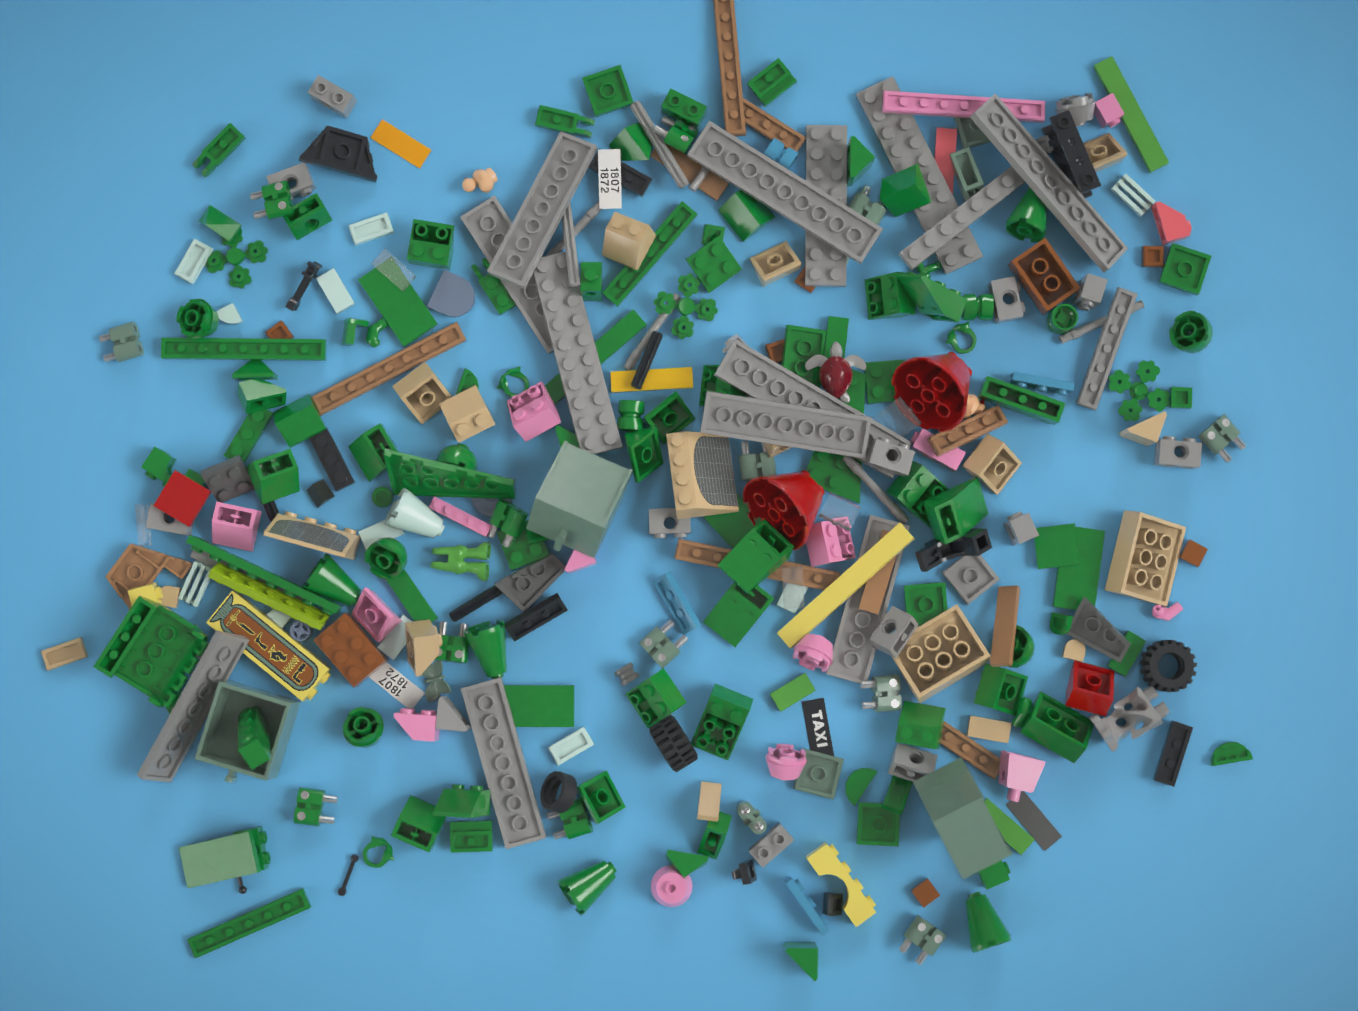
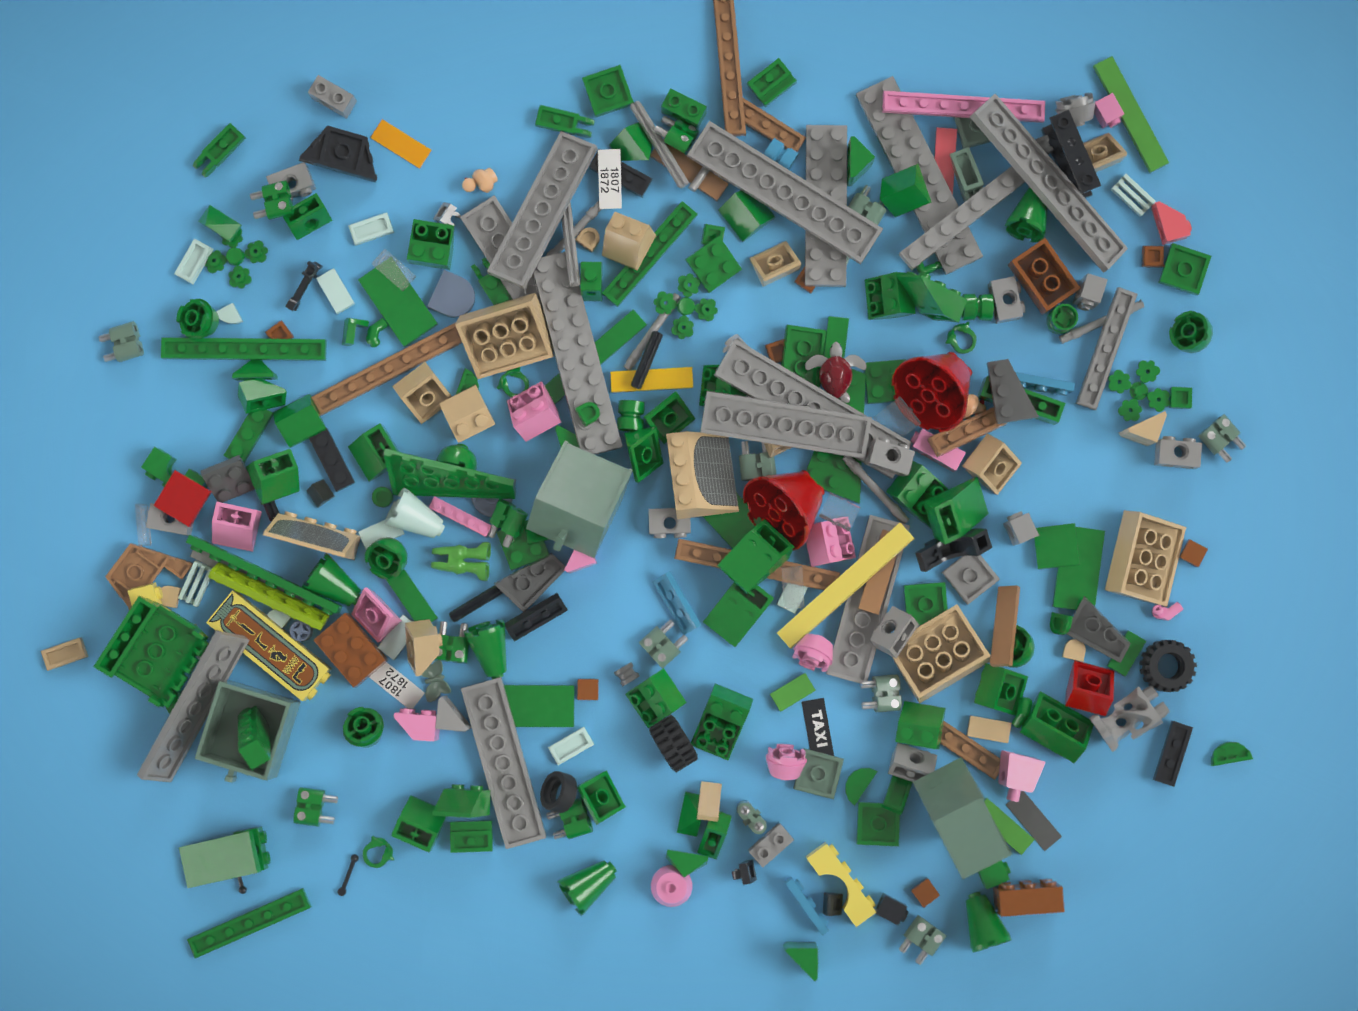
(445, 213): none -> light grey tile
(505, 336): none -> tan slope
(588, 238): none -> tan tile
(588, 413): none -> green tile
(588, 689): none -> dark orange tile
(688, 820): none -> green slope
(891, 909): none -> black brick
(1008, 394): none -> dark grey wing
(1028, 898): none -> dark orange brick

